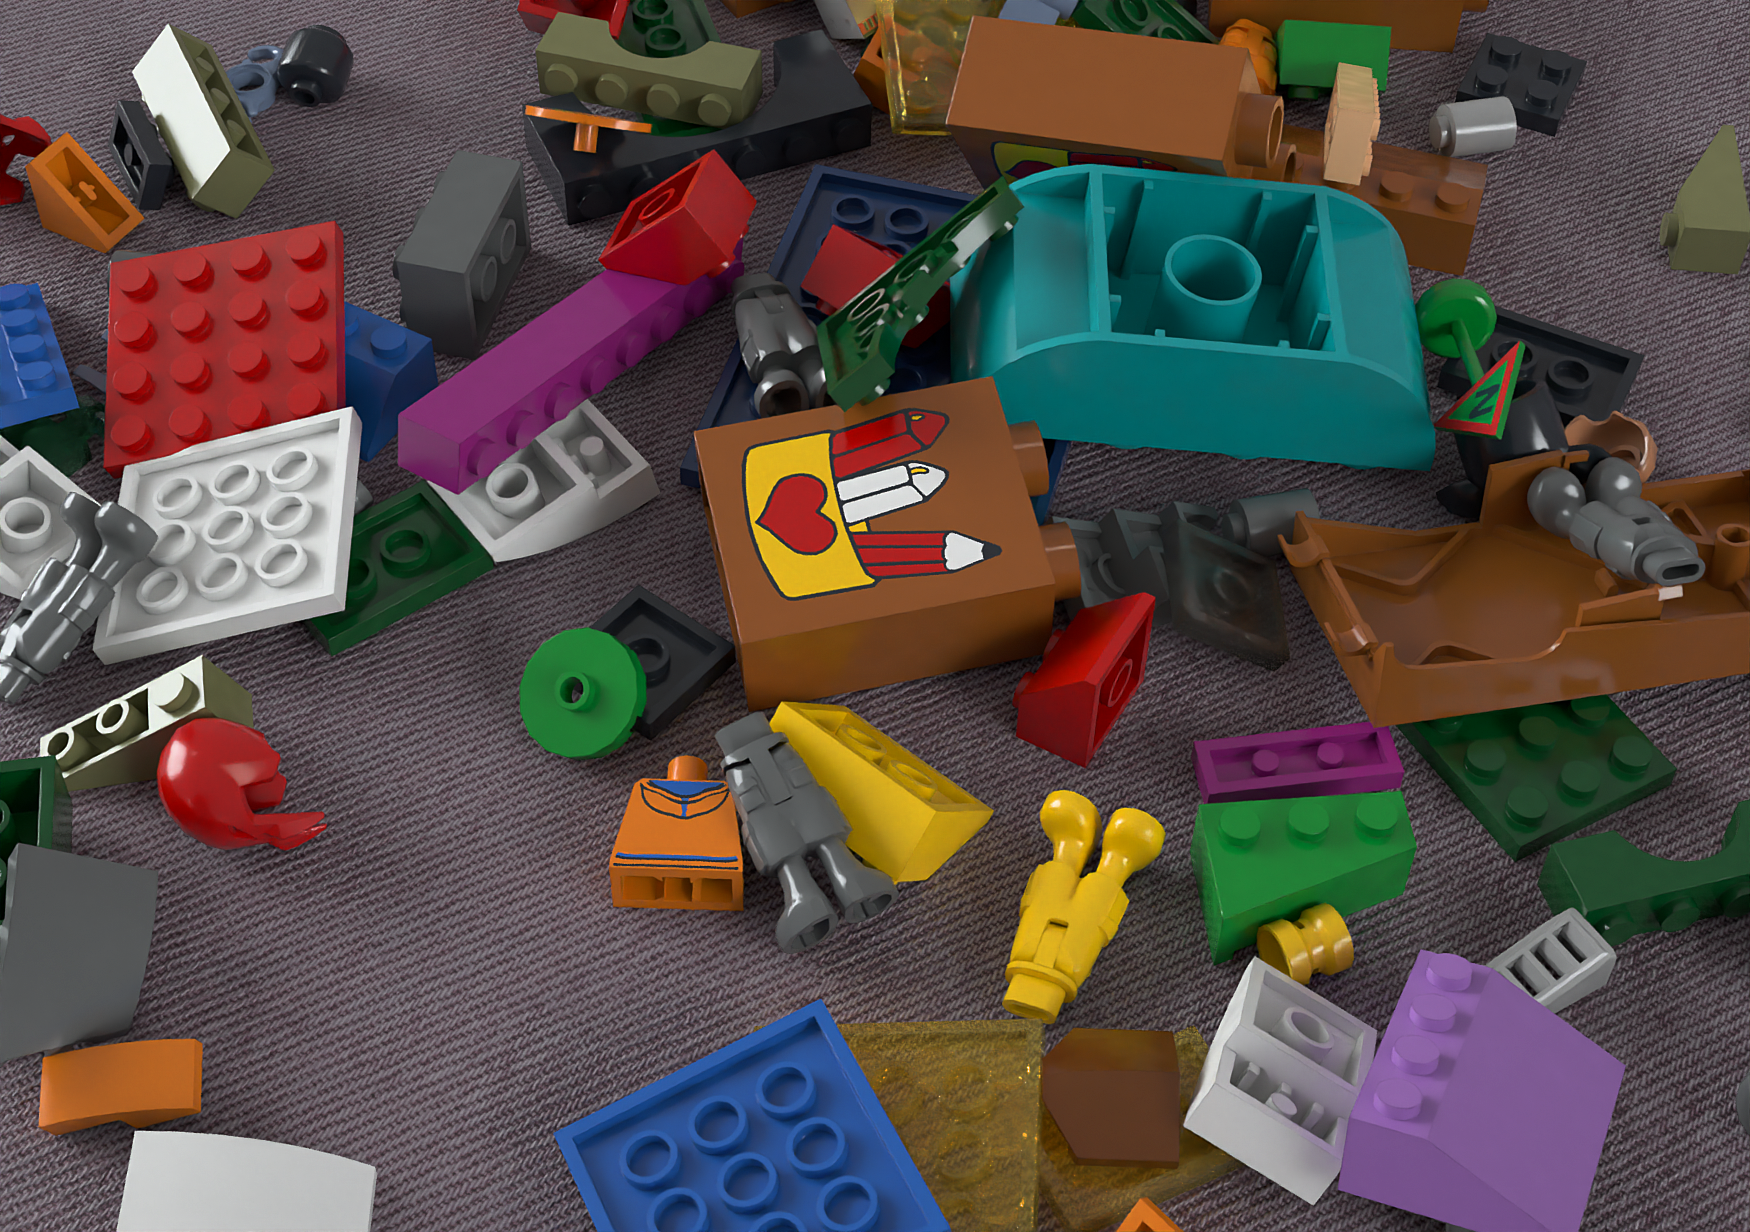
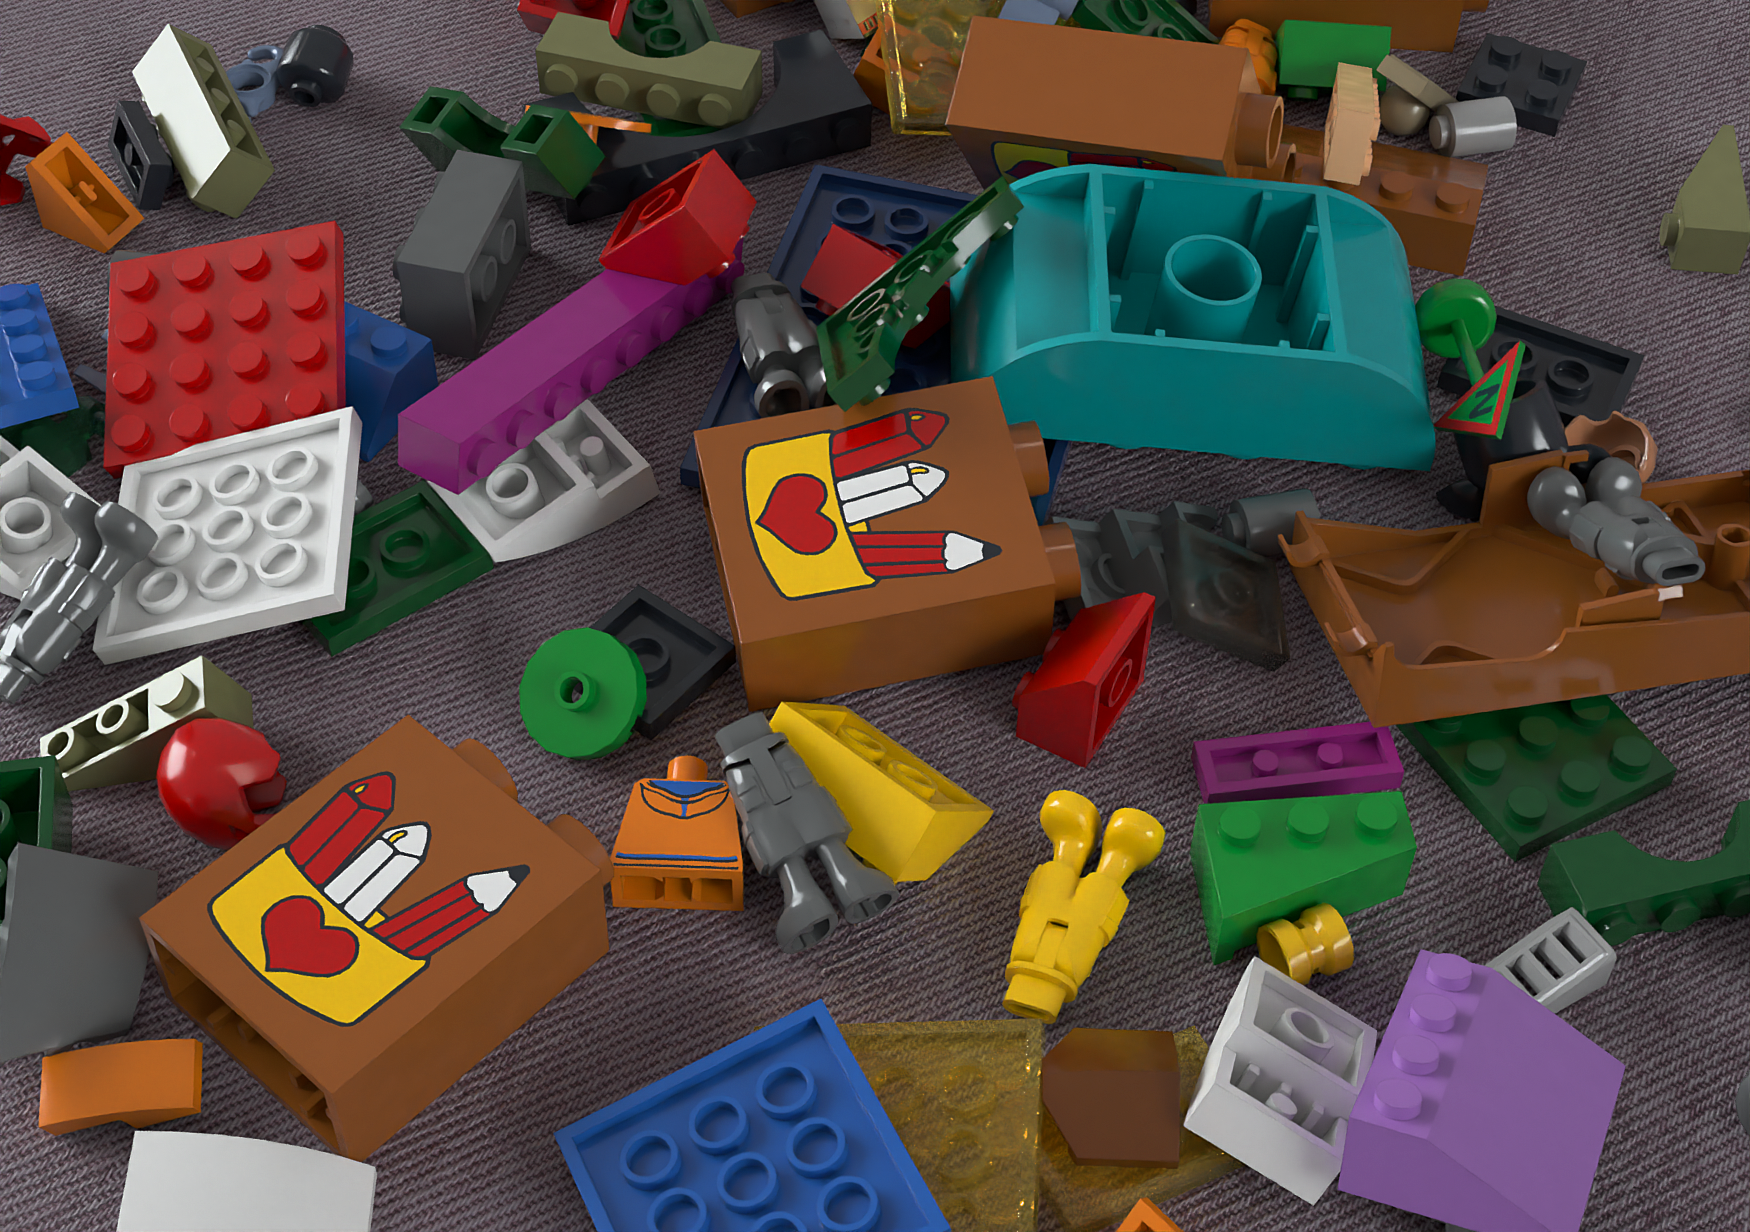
(383, 933): none -> dark orange brick
(548, 140): none -> dark green arch
(1408, 103): none -> dark tan tile

